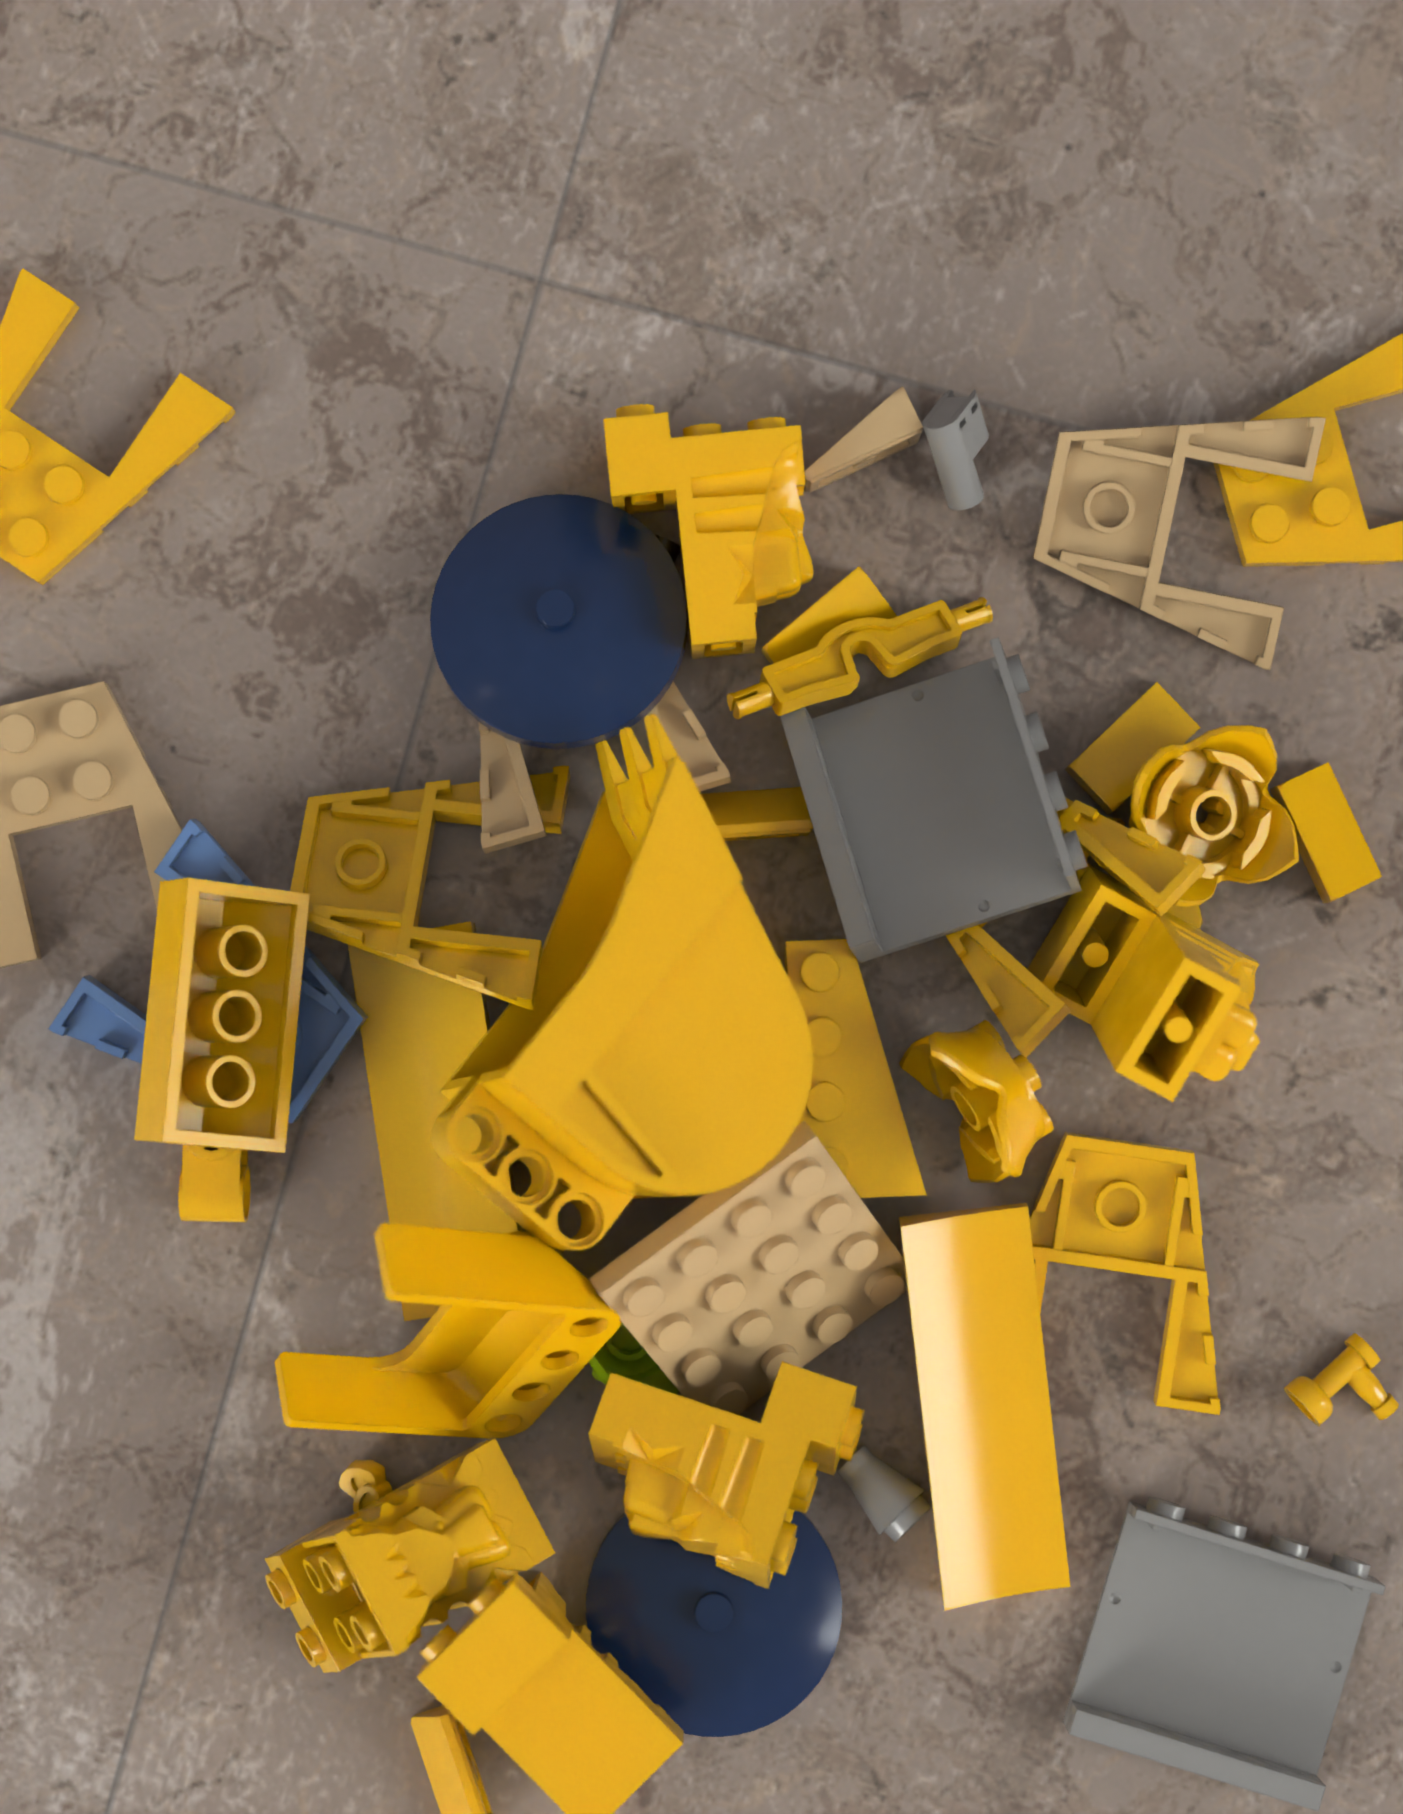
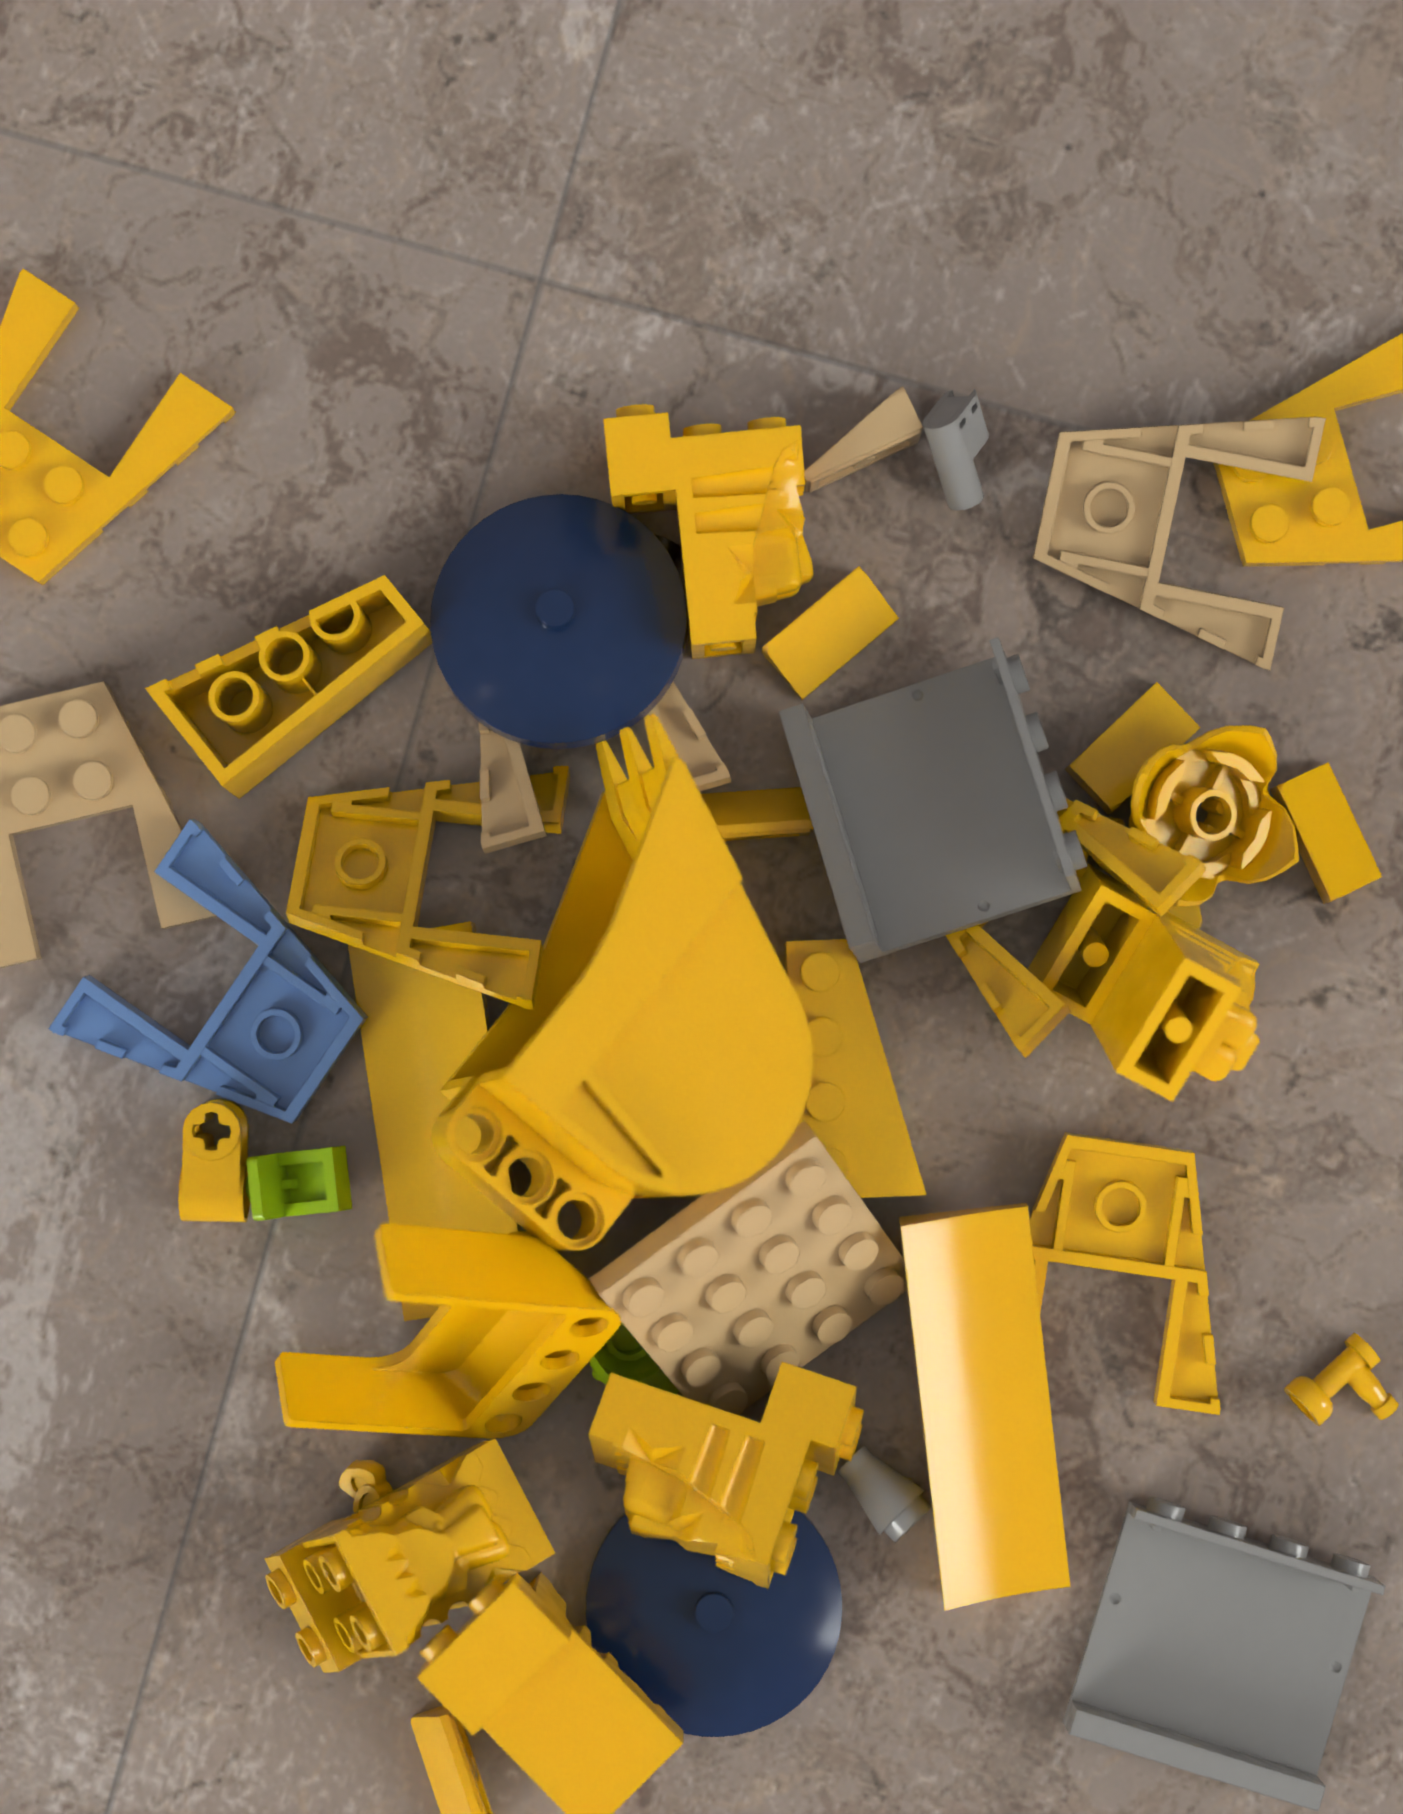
(222, 1015): yellow slope -> none
(291, 682): none -> yellow wedge
(298, 1183): none -> lime bracket
(830, 670): yellow piece -> none
(990, 1092): yellow brick -> none

